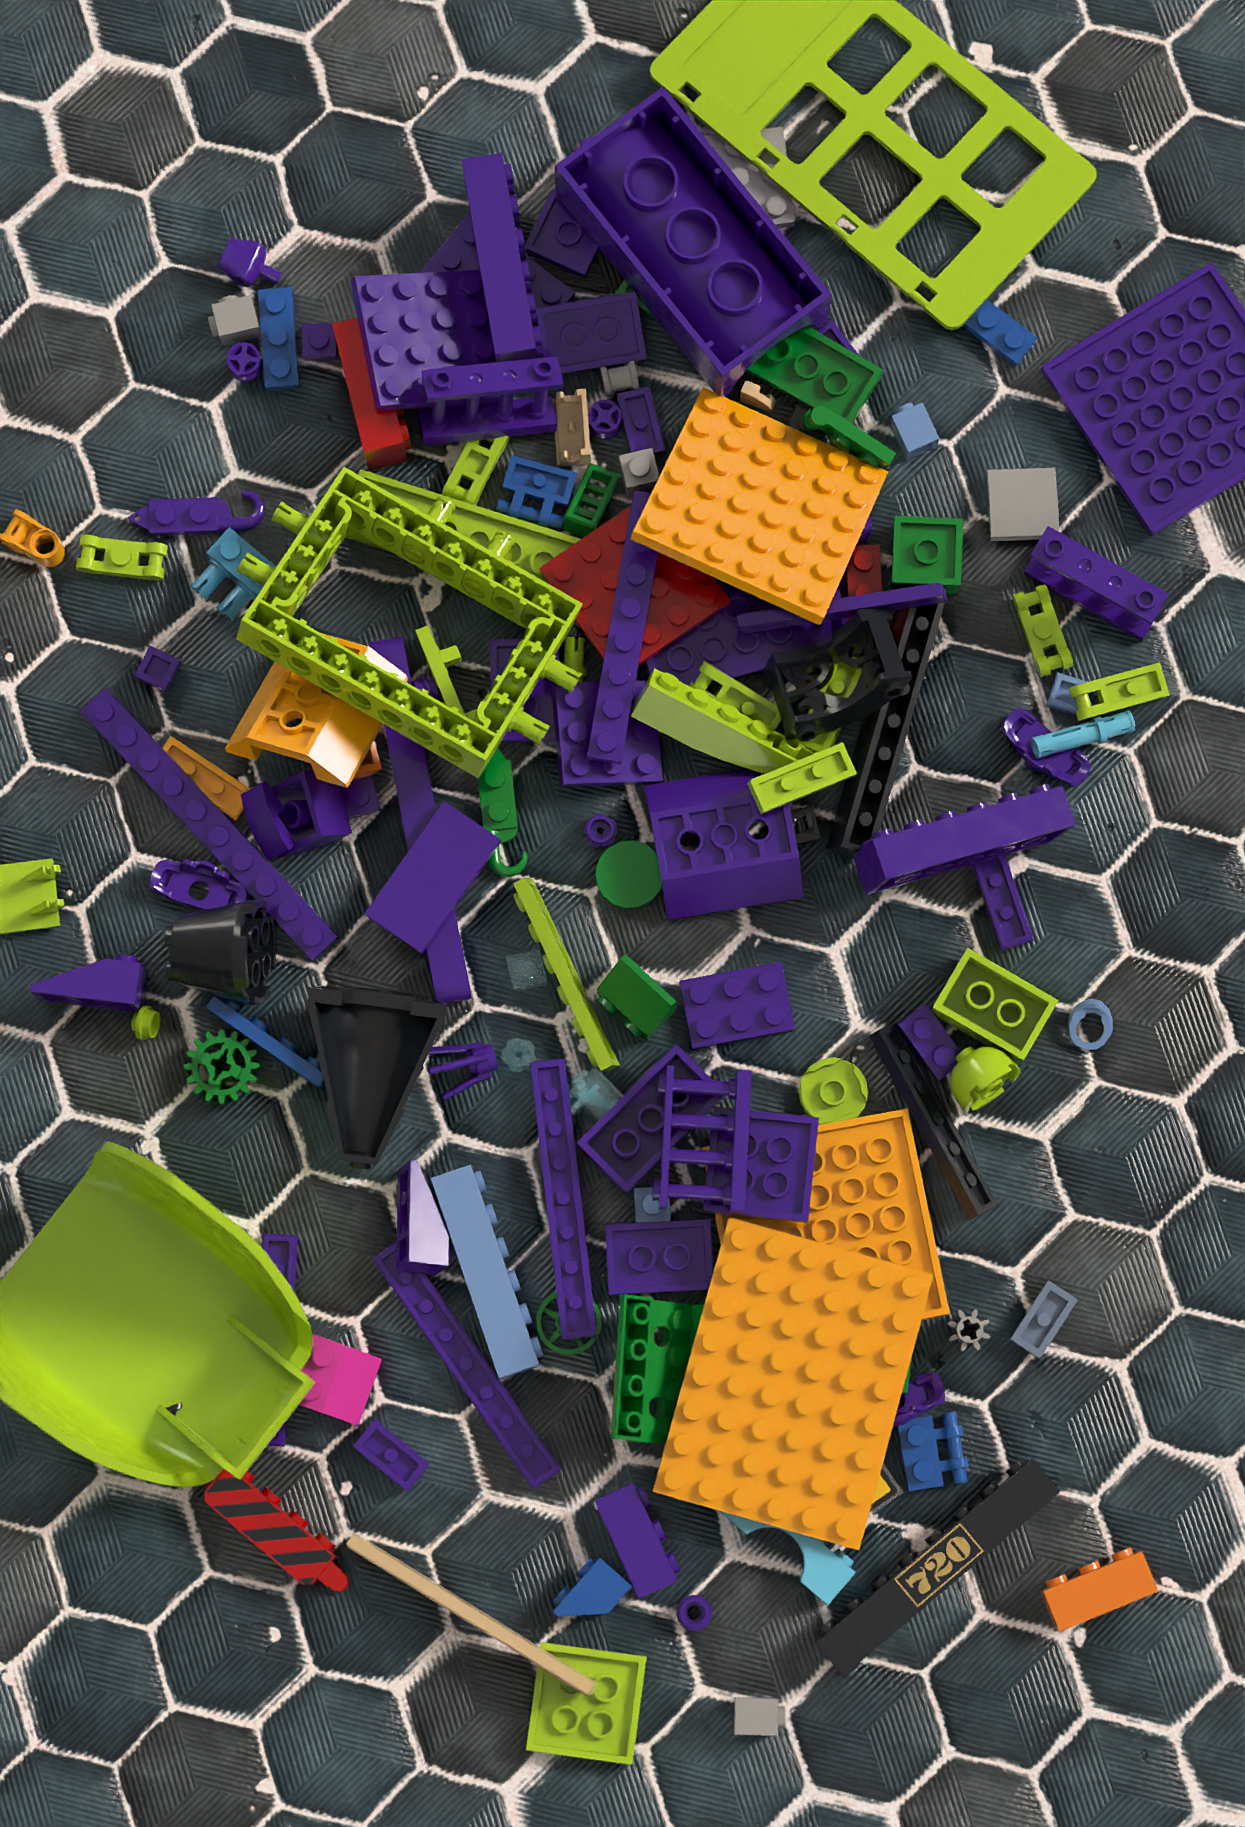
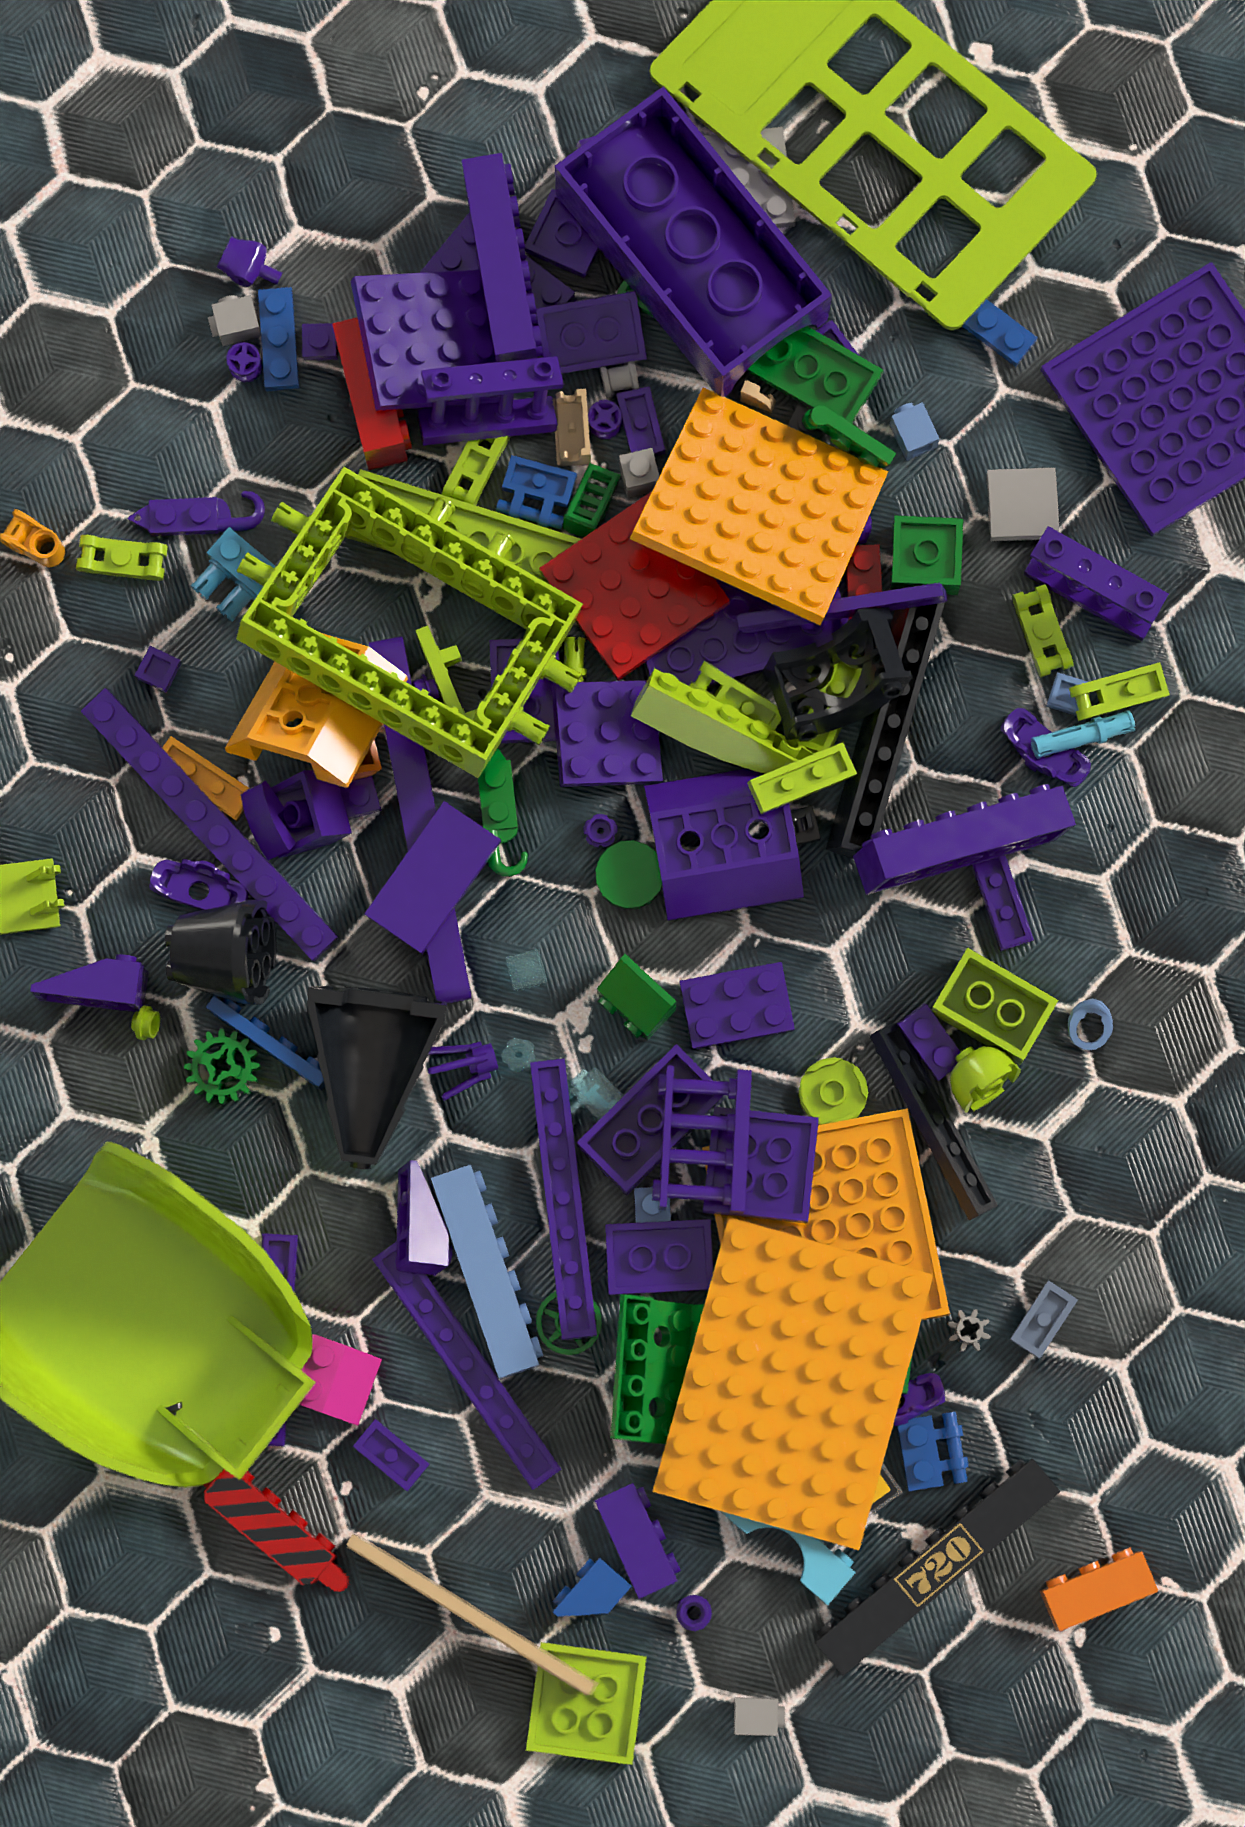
(558, 962): lime plate -> none
(623, 644): dark purple plate -> none

